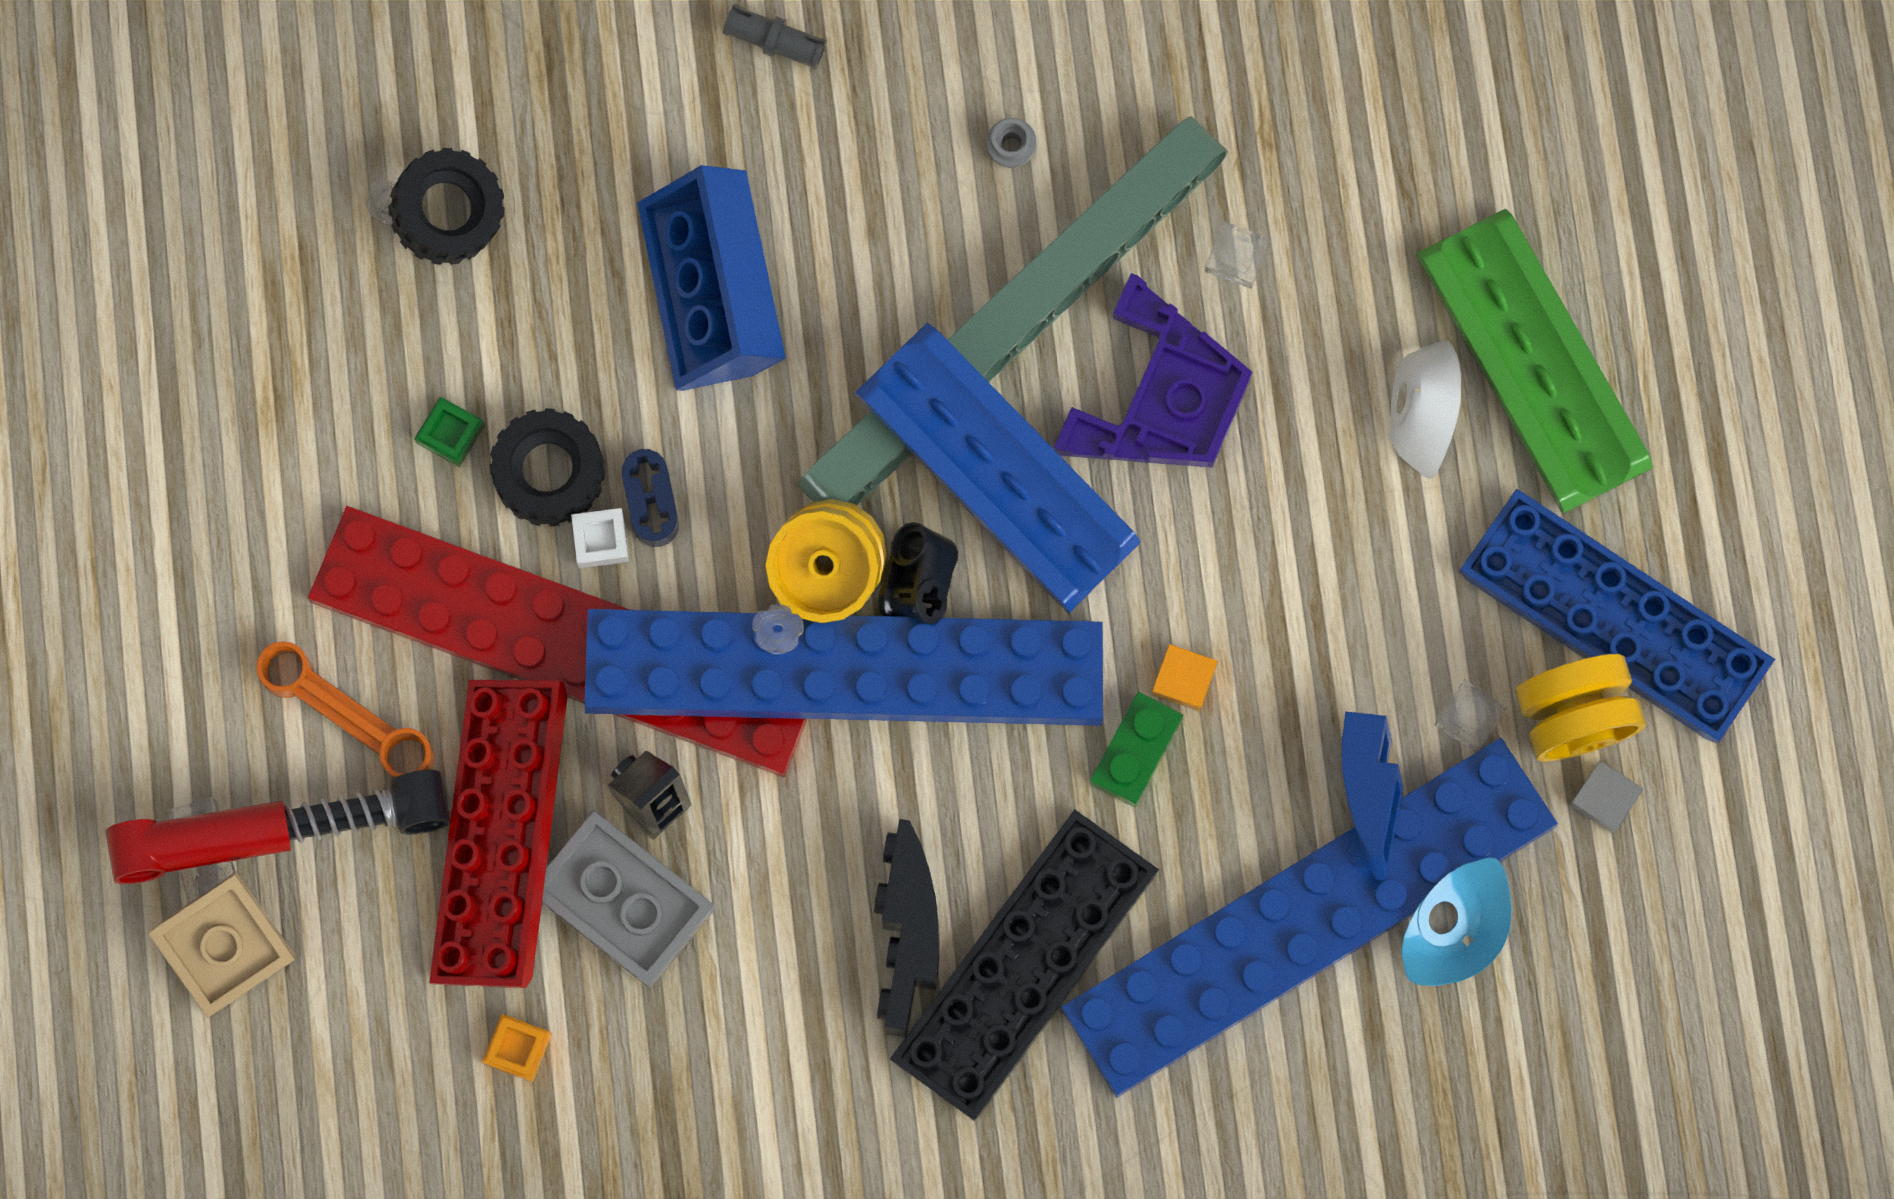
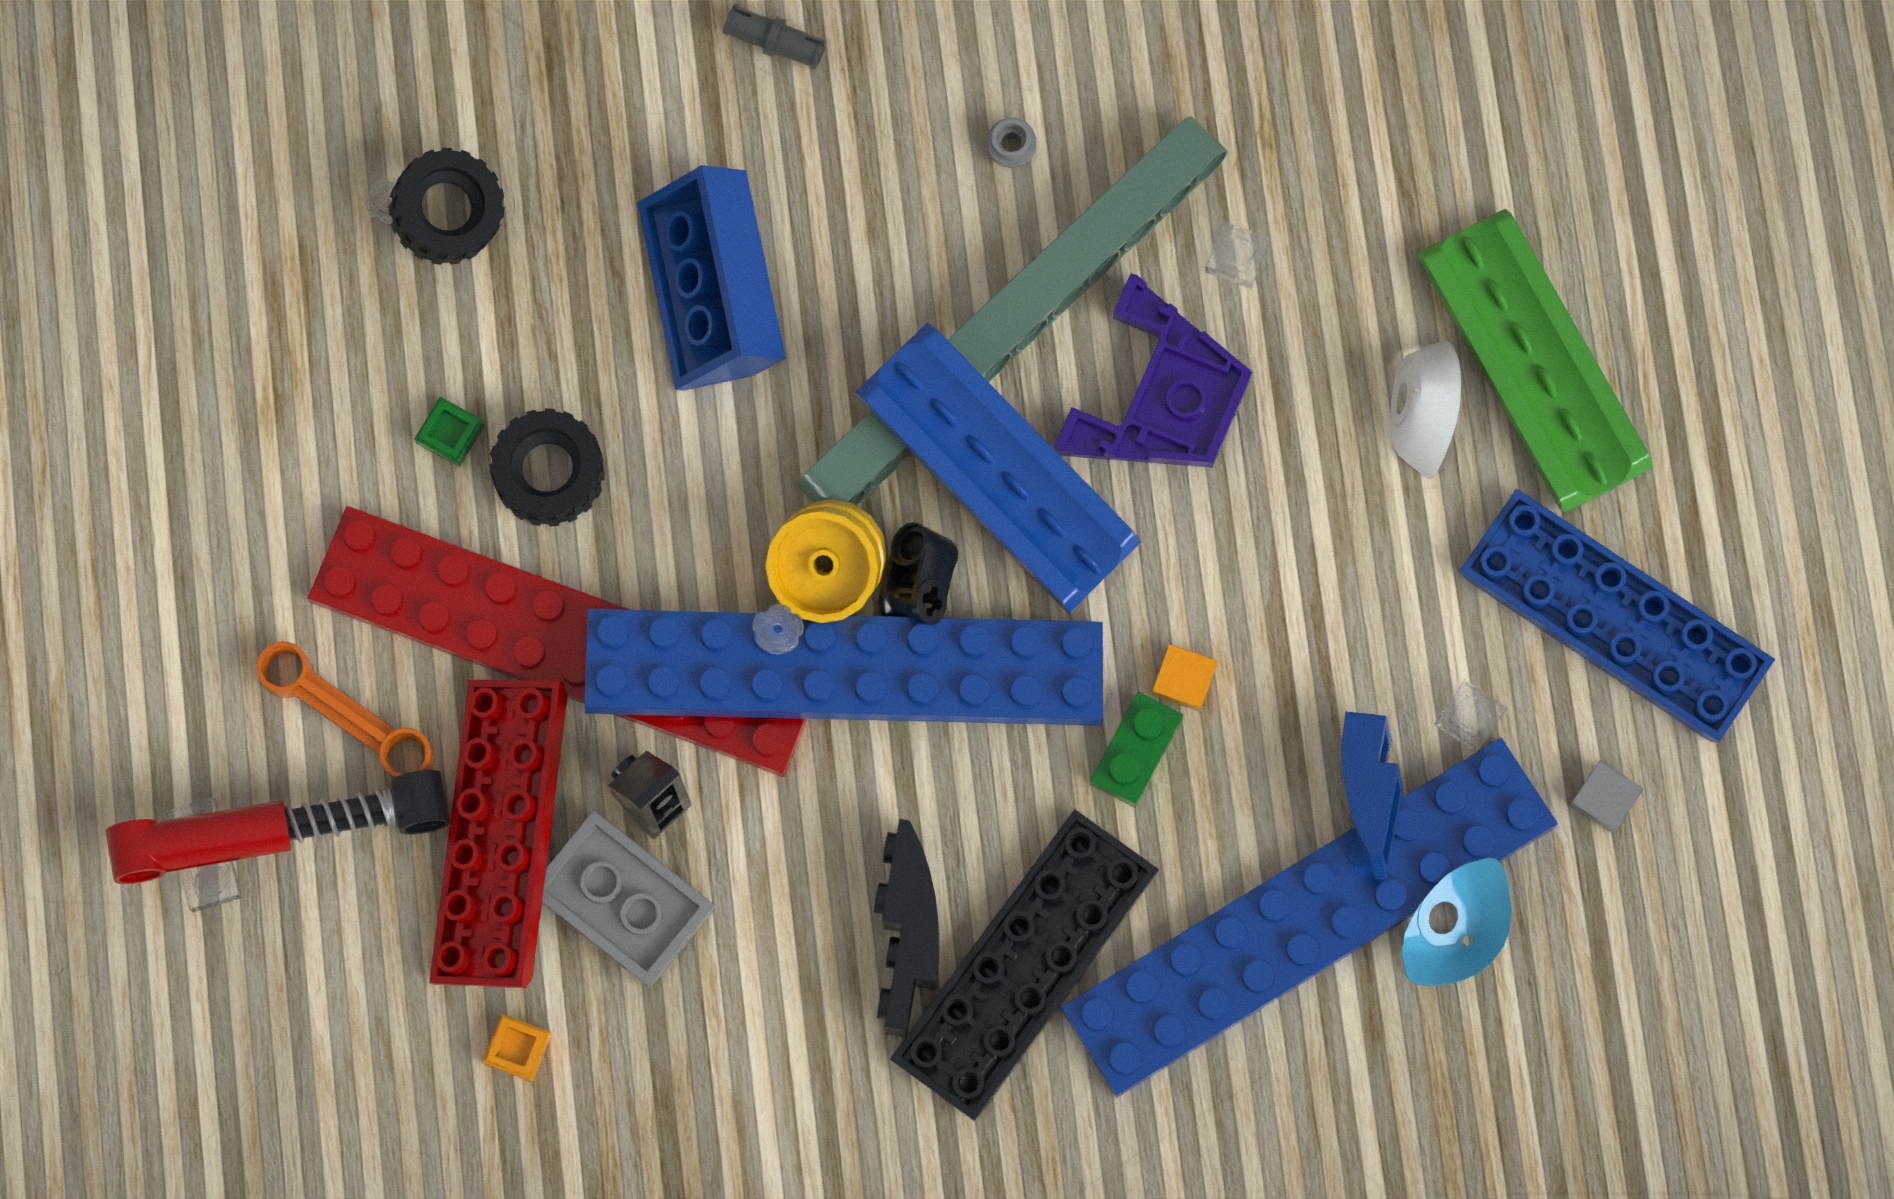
(221, 944): tan plate -> none
(600, 538): white plate -> none
(638, 500): dark blue beam -> none
(1580, 707): yellow wheel -> none

